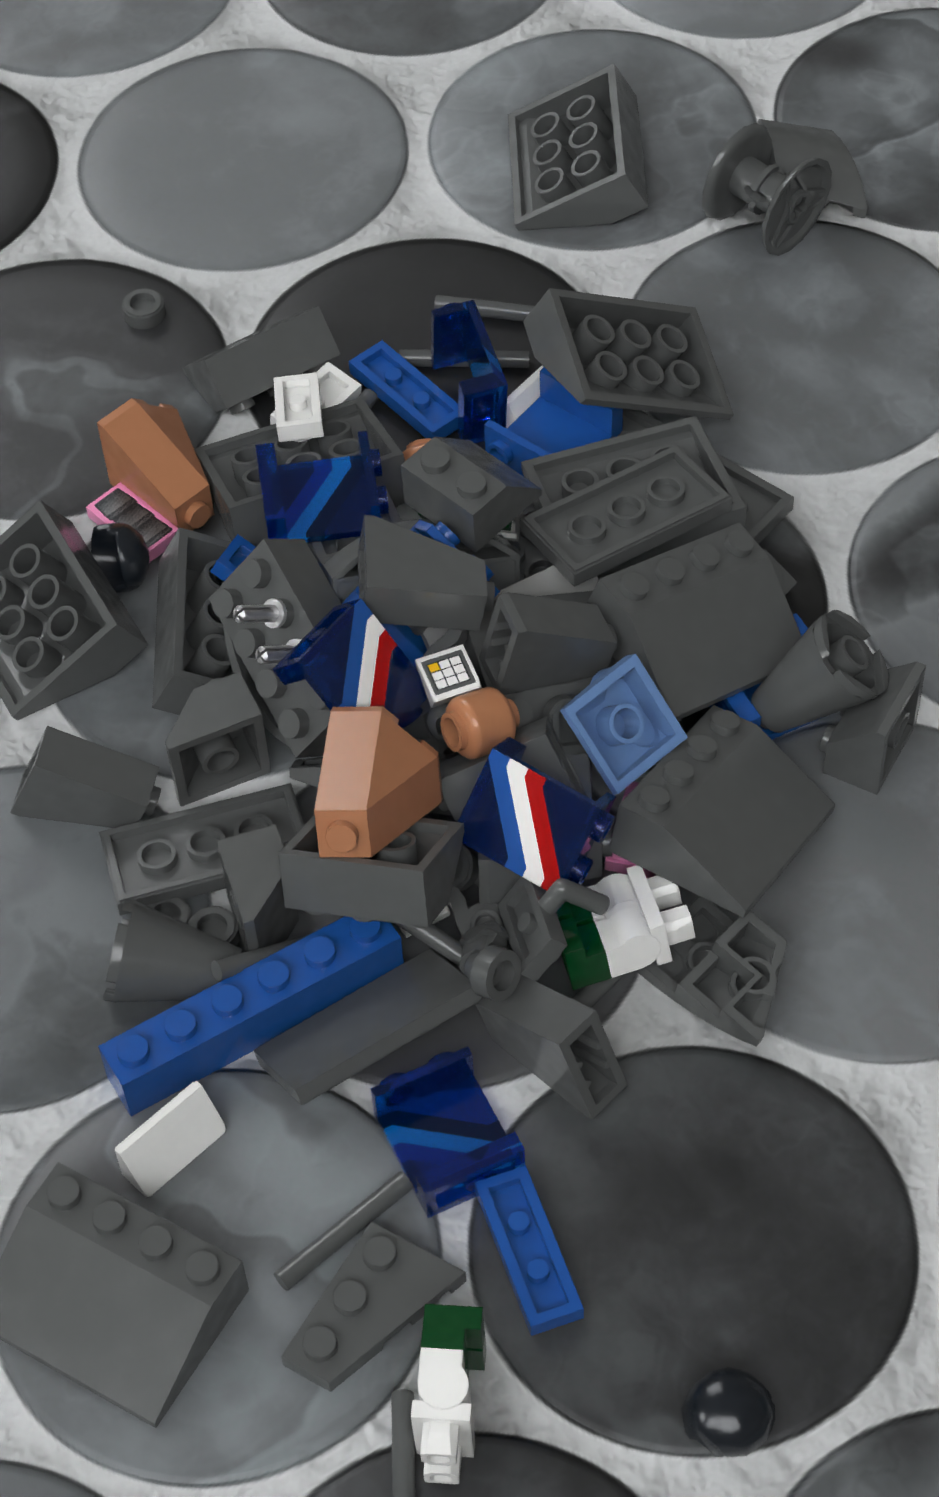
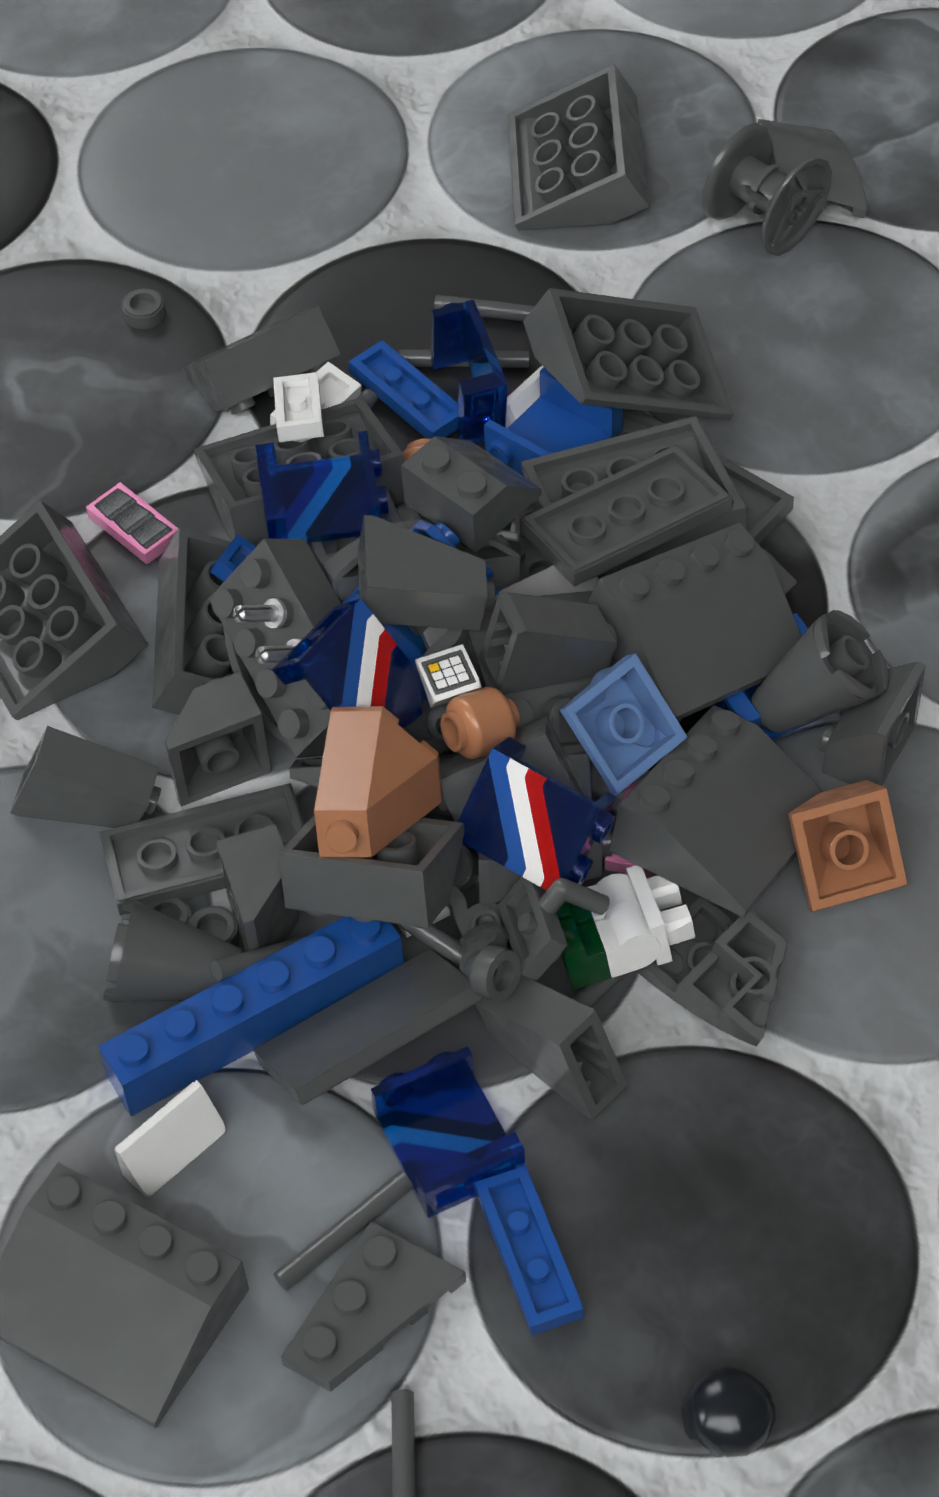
(120, 555): black hair -> none
(156, 460): nougat slope -> none
(443, 1416): white hips -> none
(847, 844): none -> nougat slope

